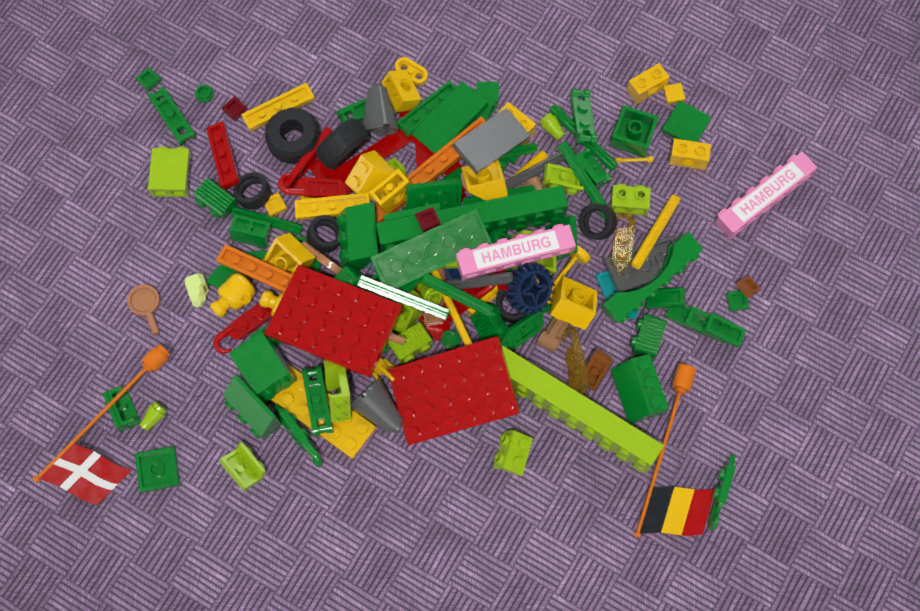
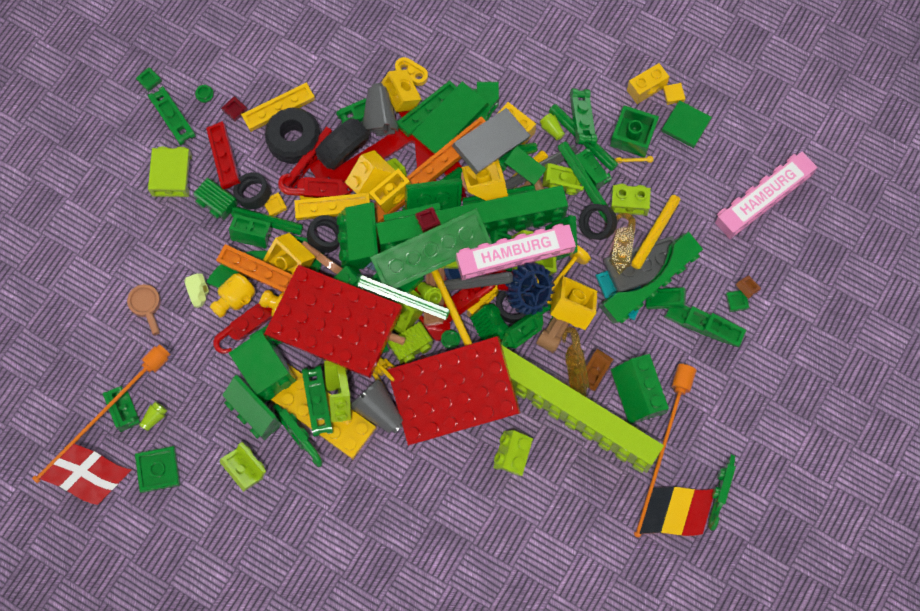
(457, 294): green axle -> none
(525, 165): none -> green hinge
(649, 336): green brick -> none
(690, 154): yellow brick -> none

